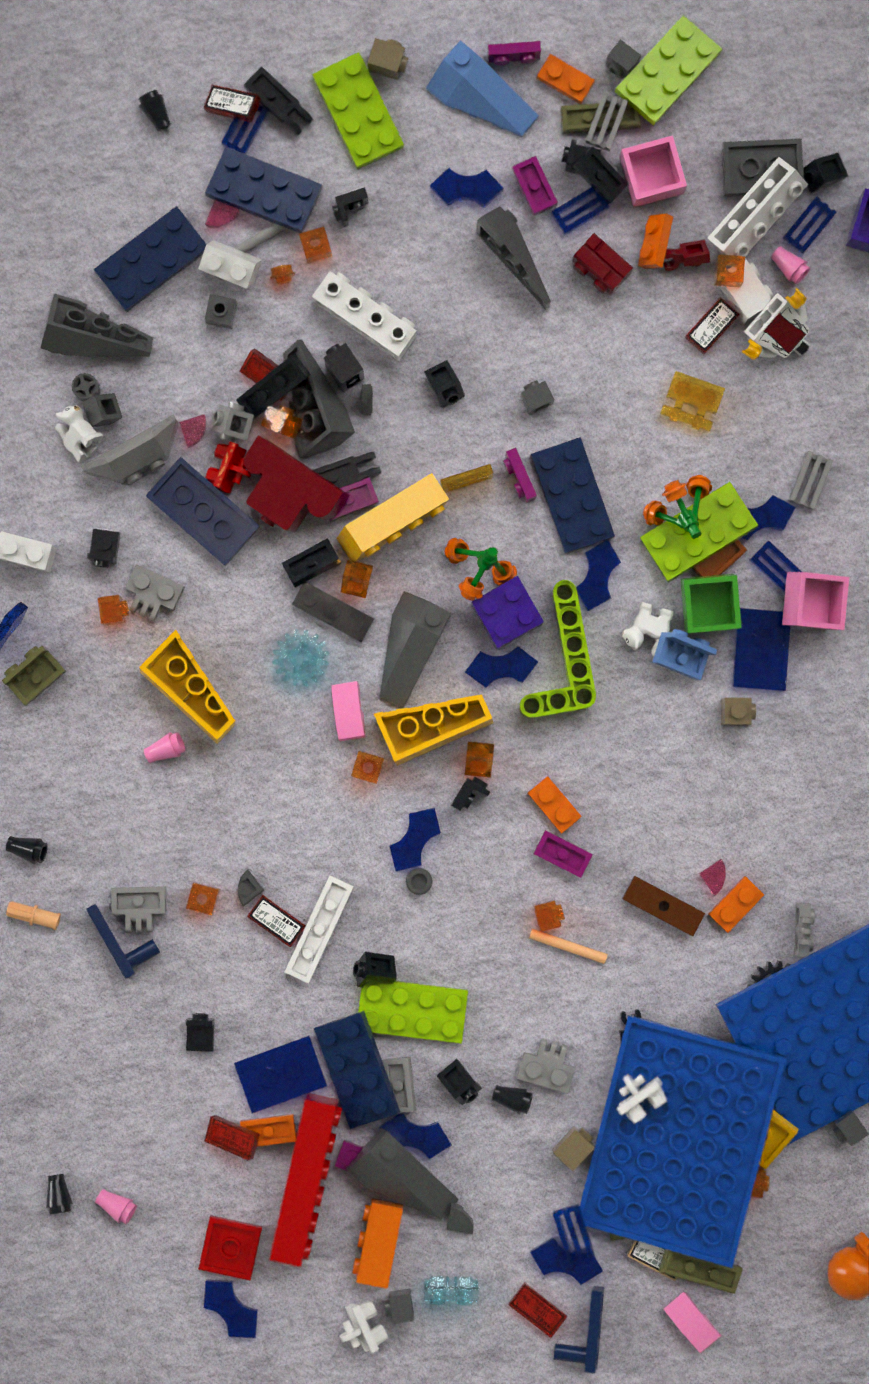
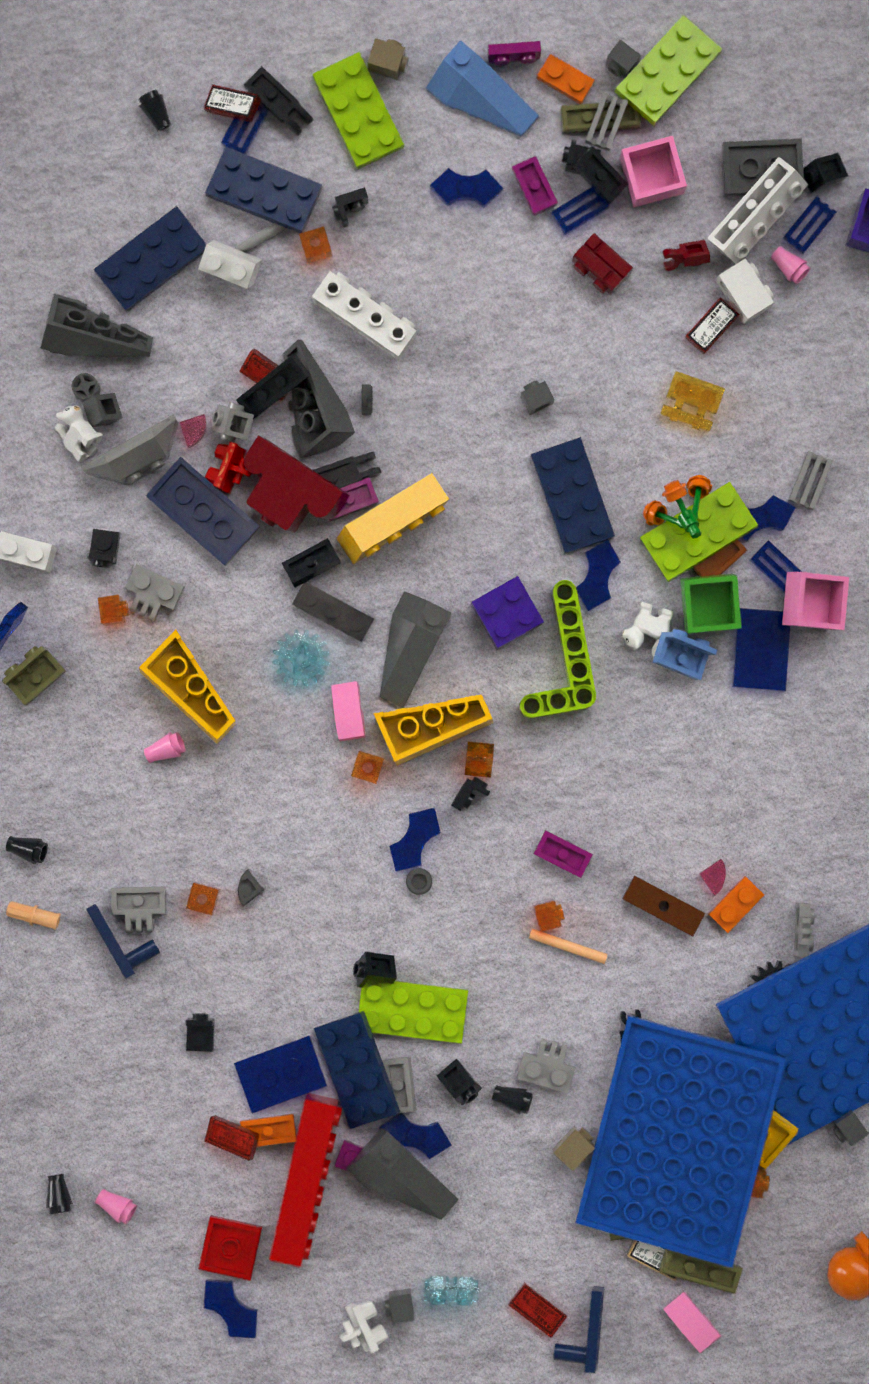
(221, 215): clear pink tile -> none
(221, 319): dark grey plate -> none
(276, 920): tile -> none
(282, 274): clear orange plate -> none
(282, 421): clear orange plate -> none
(319, 929): white plate -> none
(343, 366): black brick -> none
(356, 579): clear orange plate -> none
(378, 1243): orange brick -> none
(445, 384): black bracket -> none
(459, 1220): dark grey tile -> none
(466, 478): clear yellow tile -> none
(471, 587): orange plant -> none
(489, 668): clear blue tile -> none
(504, 238): dark grey wedge -> none
(523, 486): magenta plate -> none
(552, 1258): clear blue tile -> none
(554, 804): orange plate -> none
(564, 1238): clear blue tile -> none
(631, 1105): white hips -> none
(655, 241): orange plate -> none
(725, 278): clear orange plate -> none
(737, 711): dark tan brick -> none
(779, 328): torso -> none

